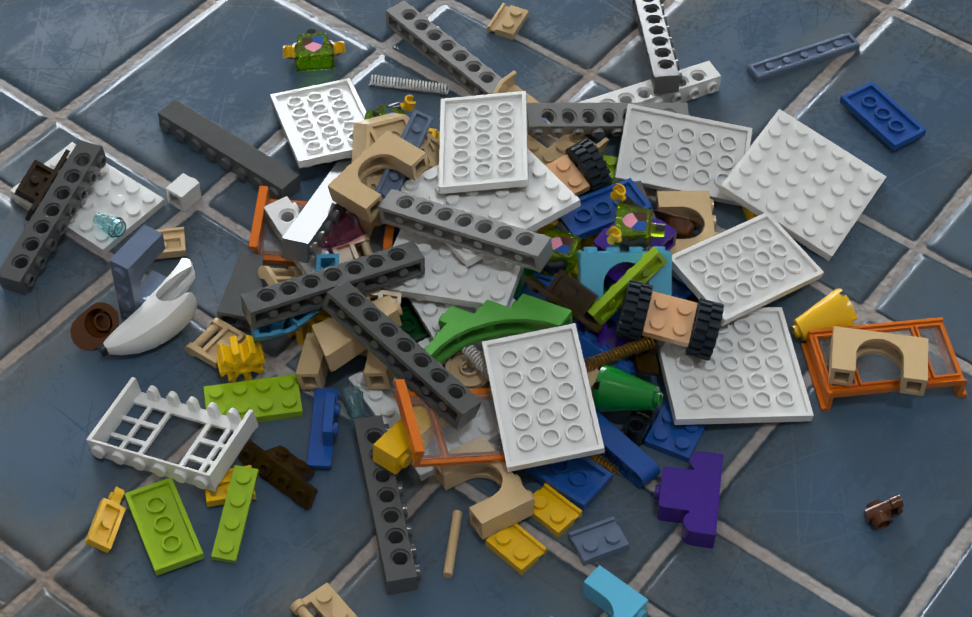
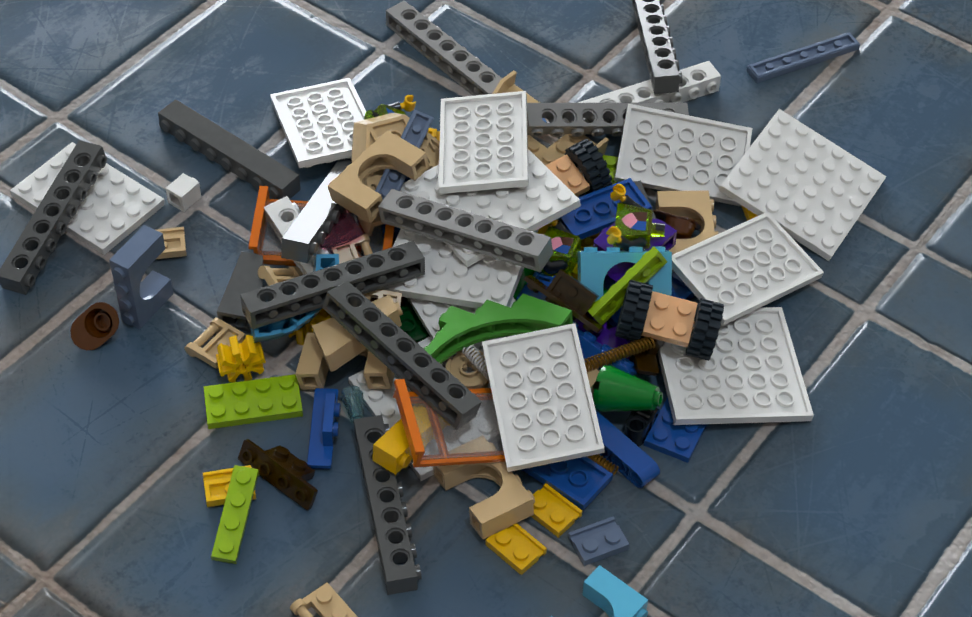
(37, 182): dark brown bracket -> none
(106, 521): yellow plate -> none
(110, 224): clear light blue cone -> none
(158, 317): white piece -> none
(164, 526): lime plate -> none
(192, 411): white window -> none
(313, 51): clear neon green torso -> none
(436, 90): white piece -> none
(452, 544): tan bar -> none
(508, 21): tan plate -> none
(692, 497): dark purple brick -> none
(827, 313): yellow cone -> none
(878, 373): orange piece -> none
(880, 512): reddish brown plate -> none
(882, 116): blue plate -> none
(907, 352): tan arch -> none

